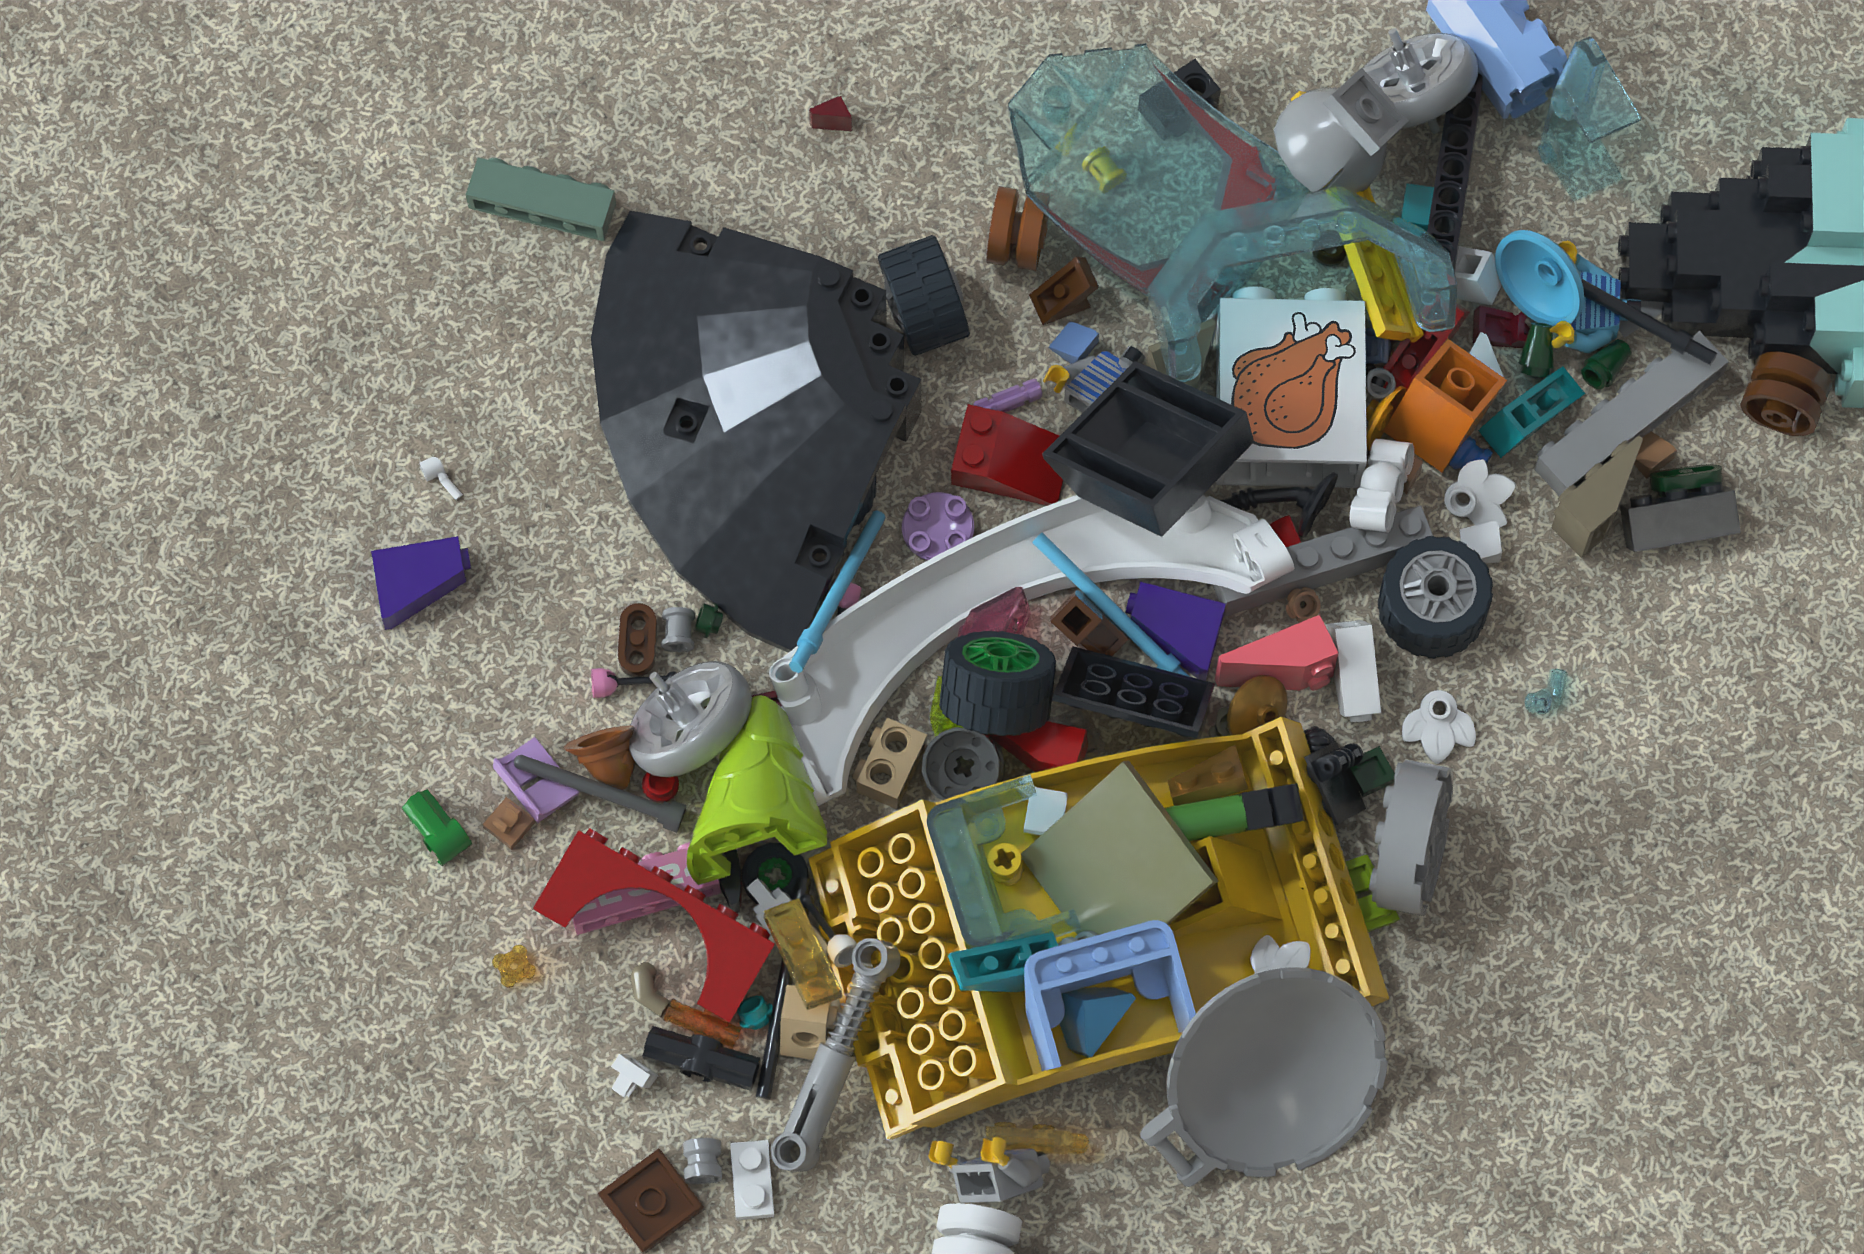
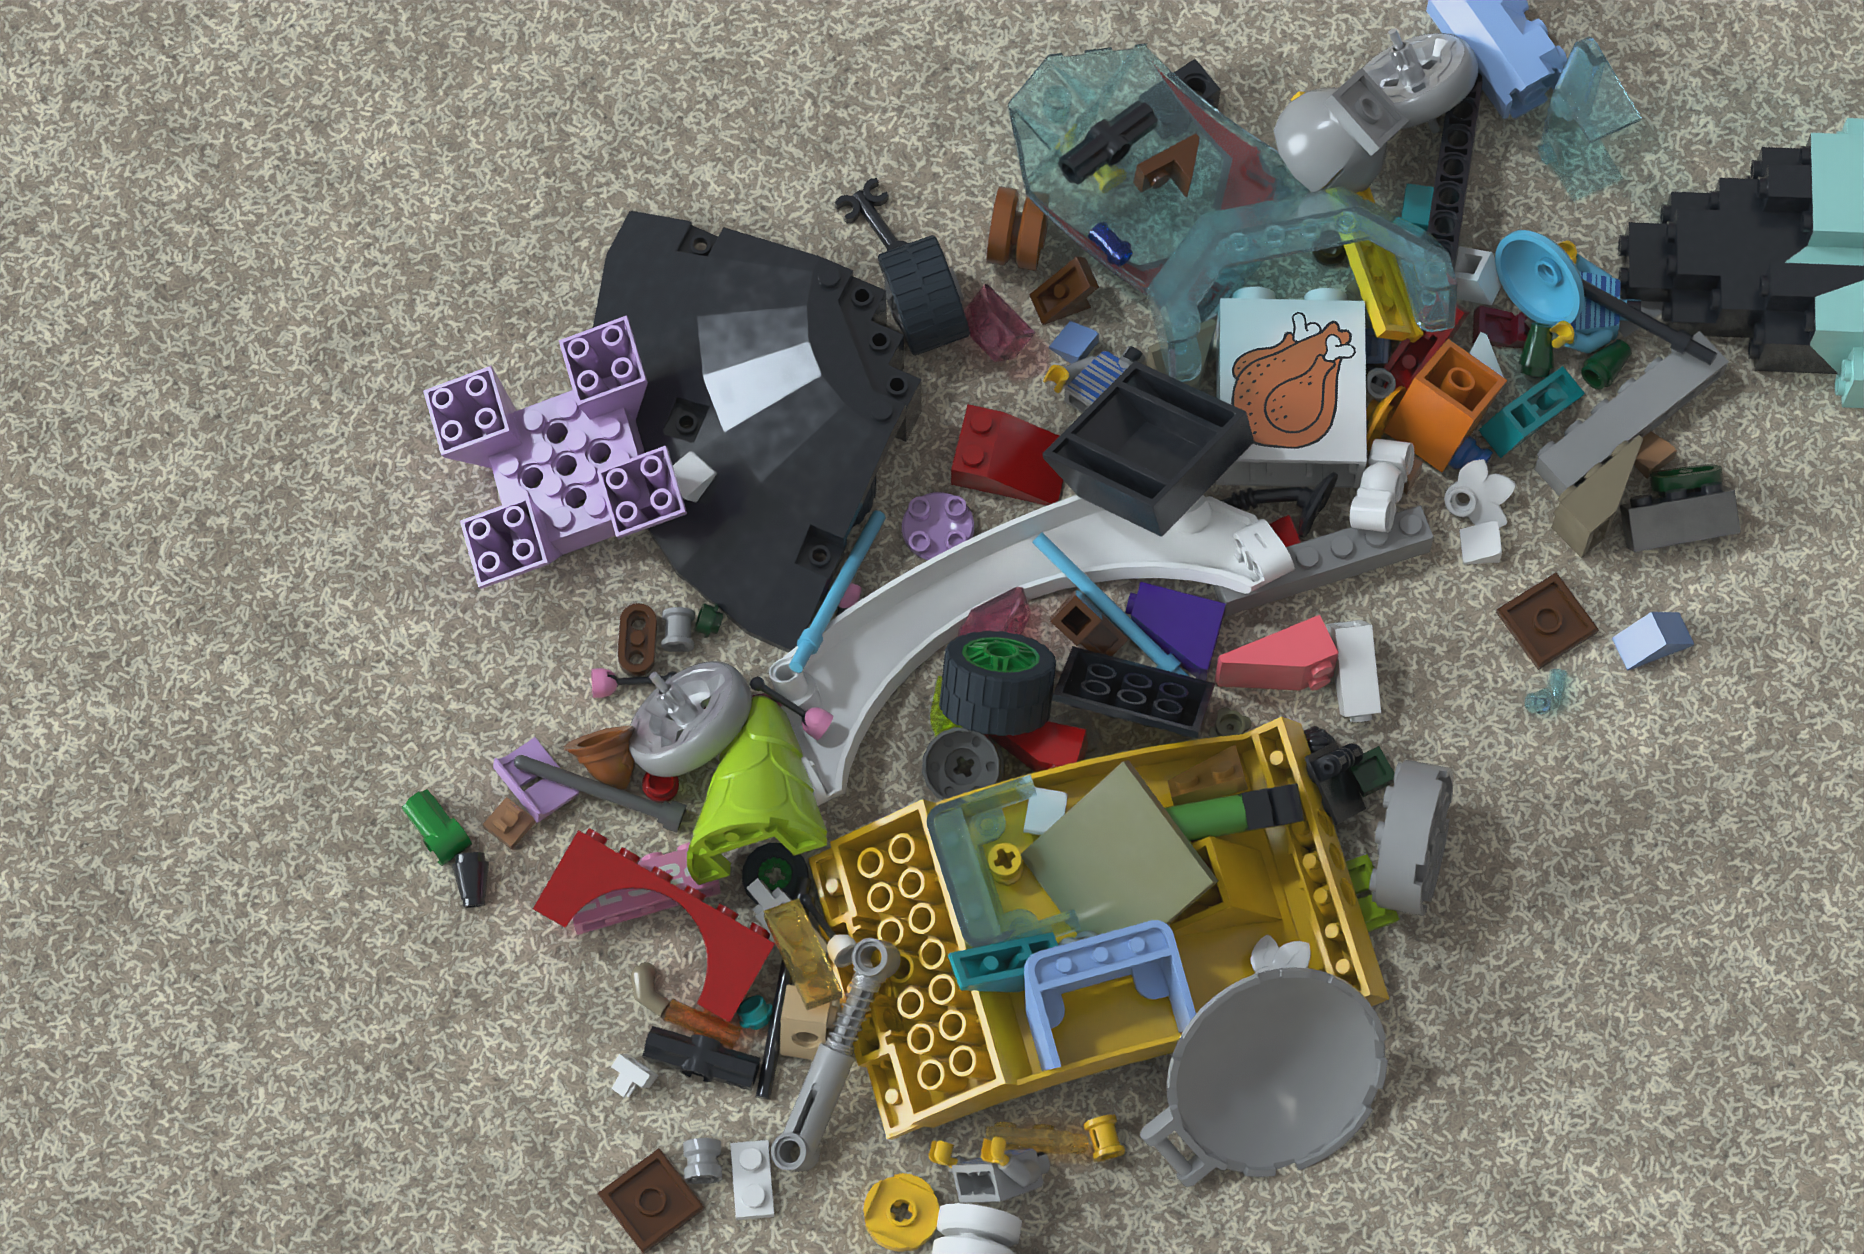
(417, 576): dark purple slope -> none
(433, 468): white hand -> none
(471, 878): none -> black cone
(512, 976): clear yellow plate -> none
(540, 524): none -> lavender slope
(541, 198): sand green brick -> none
(693, 476): none -> white slope
(732, 885): black slope -> none
(814, 721): none -> hinge
(831, 115): dark red slope -> none
(864, 202): none -> black bar
(891, 1193): none -> yellow plate
(897, 765): tan brick -> none
(996, 326): none -> clear pink slope
(1012, 397): lavender axle -> none
(1092, 1016): dark azure slope -> none
(1104, 1137): none -> yellow bush
(1107, 142): none -> black piece
(1118, 251): none -> clear blue pin
(1174, 163): none -> reddish brown slope
(1256, 704): pearl gold dish -> none
(1311, 600): medium nougat plate -> none
(1435, 597): black wheel -> none
(1439, 732): white plate -> none
(1547, 621): none -> reddish brown tile
(1652, 638): none -> slope
(1786, 393): reddish brown wheel -> none

